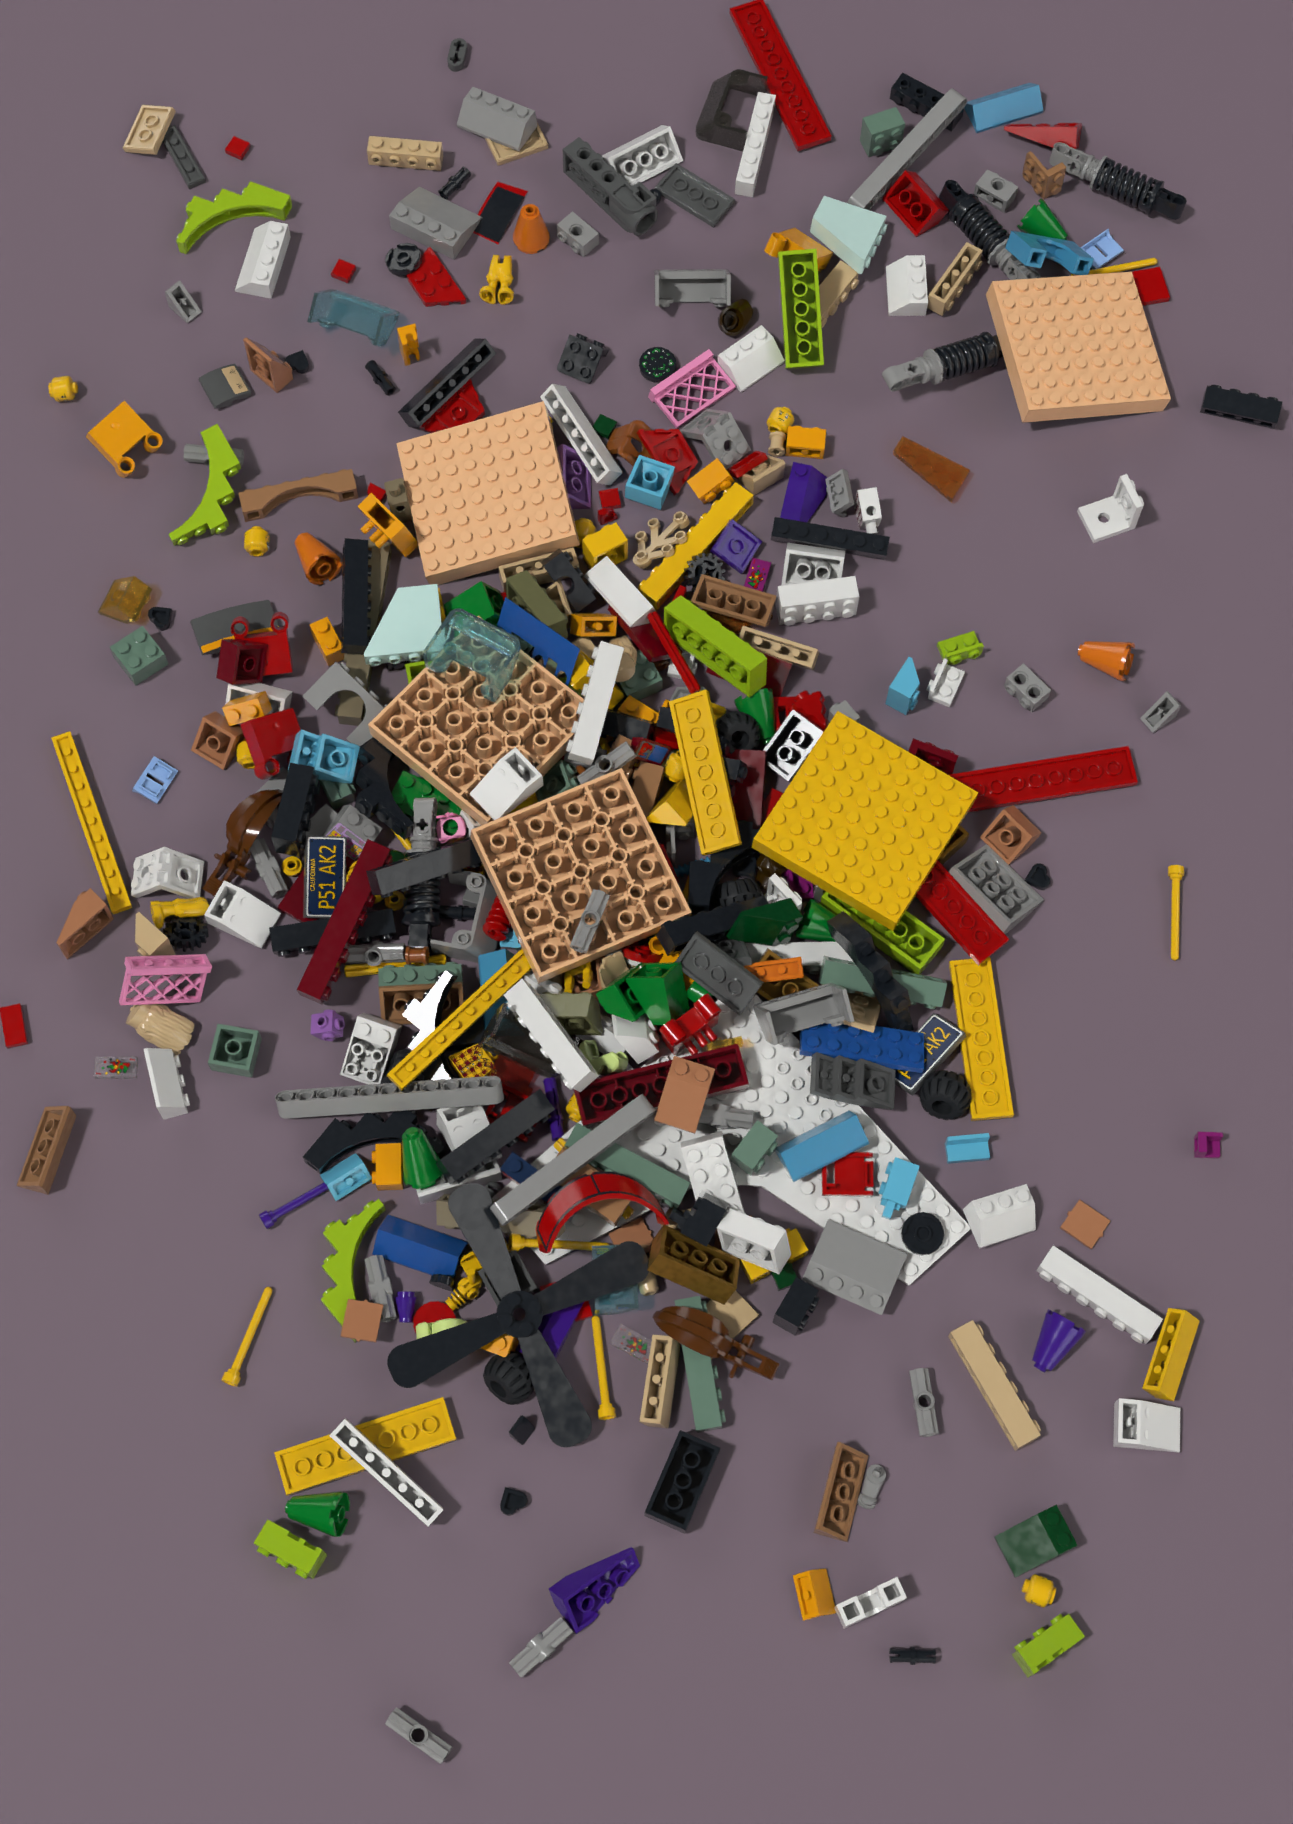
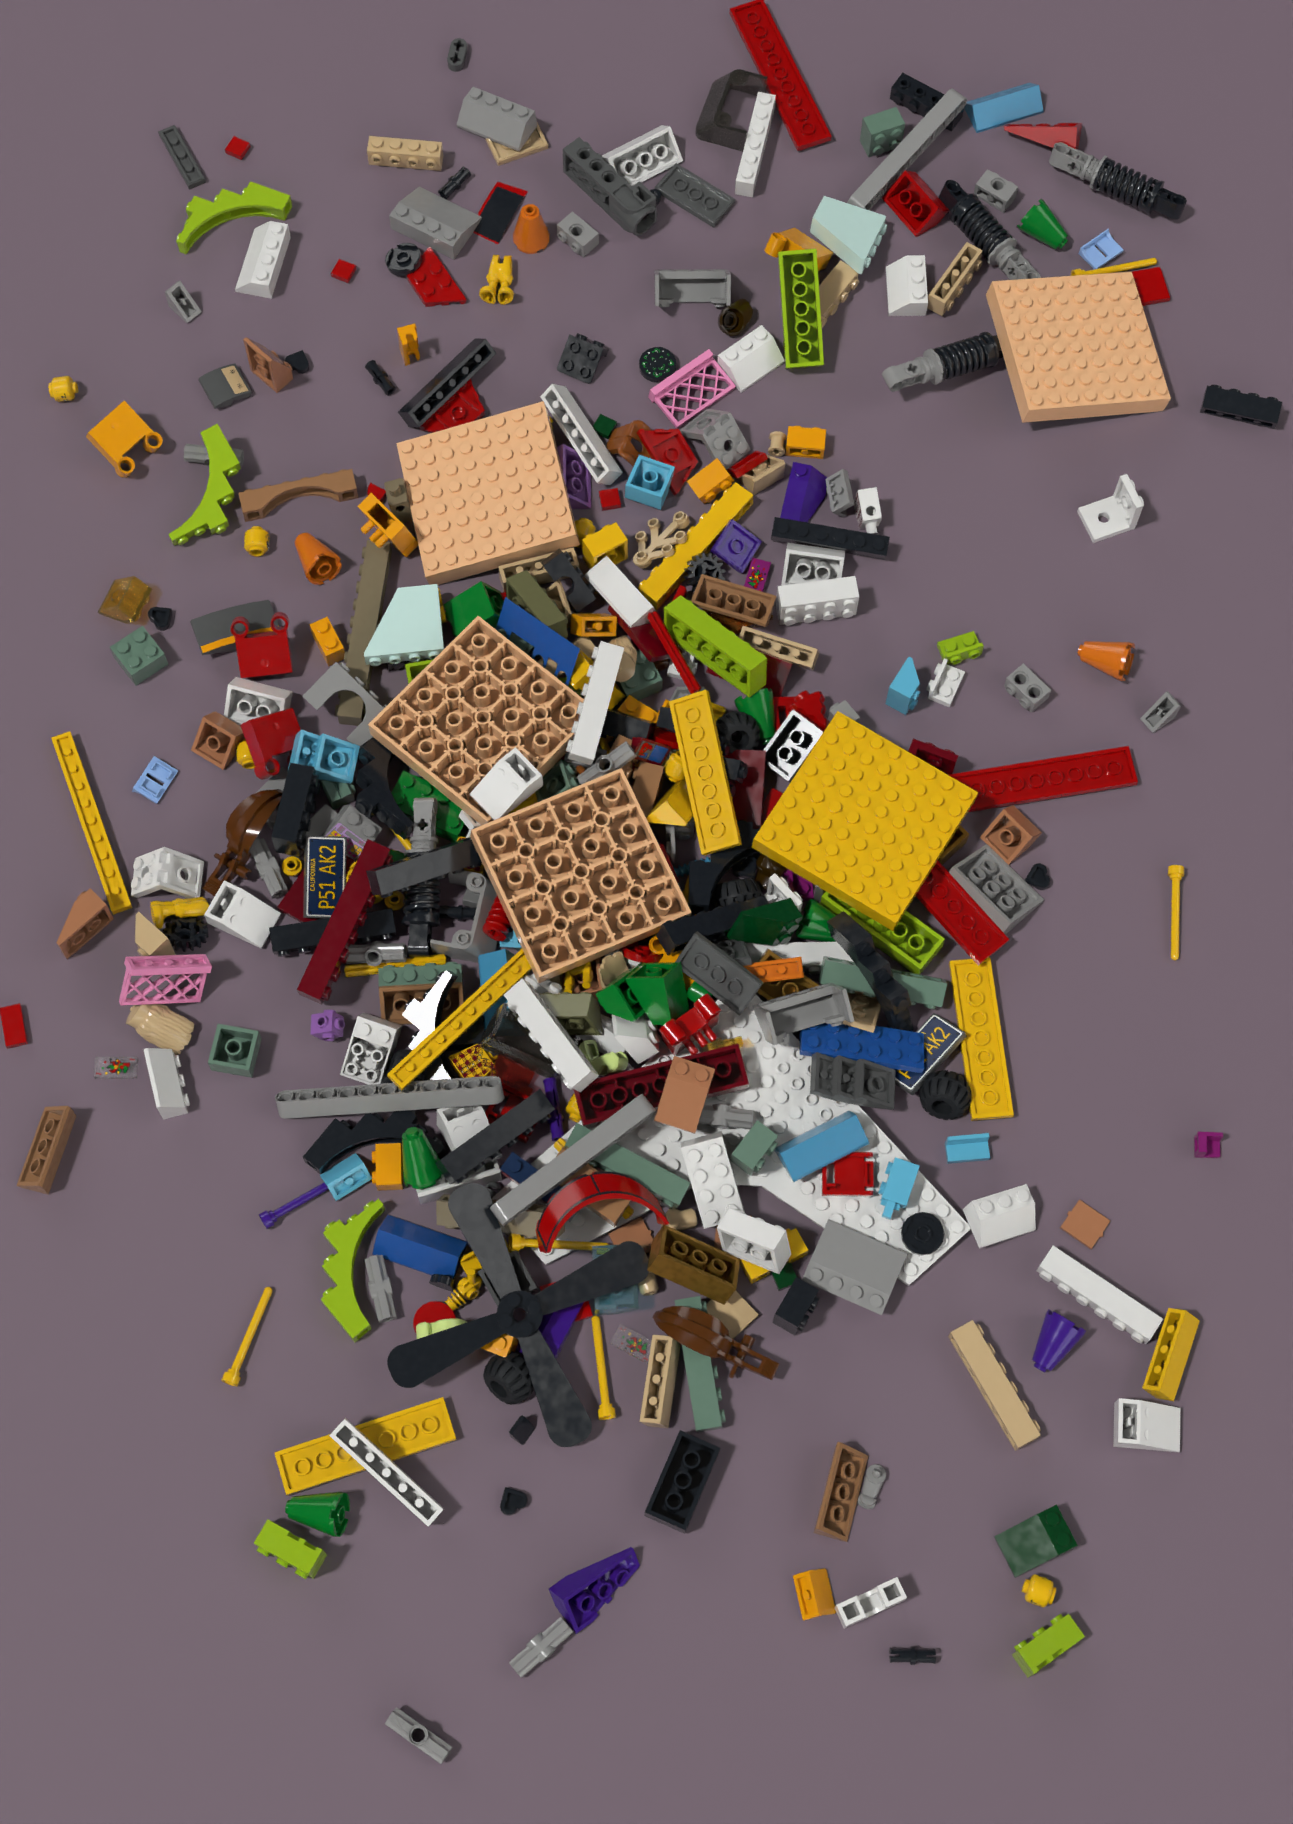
(149, 129): tan tile -> none
(241, 661): dark red slope -> none
(247, 708): light orange brick -> none
(353, 313): clear light blue windscreen -> none
(355, 596): black brick -> none
(362, 1320): nougat piece -> none
(405, 1305): dark purple cone -> none
(417, 955): dark orange bush -> none
(459, 835): bright pink piece -> none
(475, 646): clear light blue windscreen -> none
(594, 910): light grey piece -> none
(606, 515): red tile -> none
(703, 1221): black hinge -> none
(780, 419): yellow head -> none
(925, 1415): light grey piece -> none
(932, 467): clear orange wing -> none
(1033, 249): dark azure arch -> none
(1043, 181): medium nougat bracket -> none

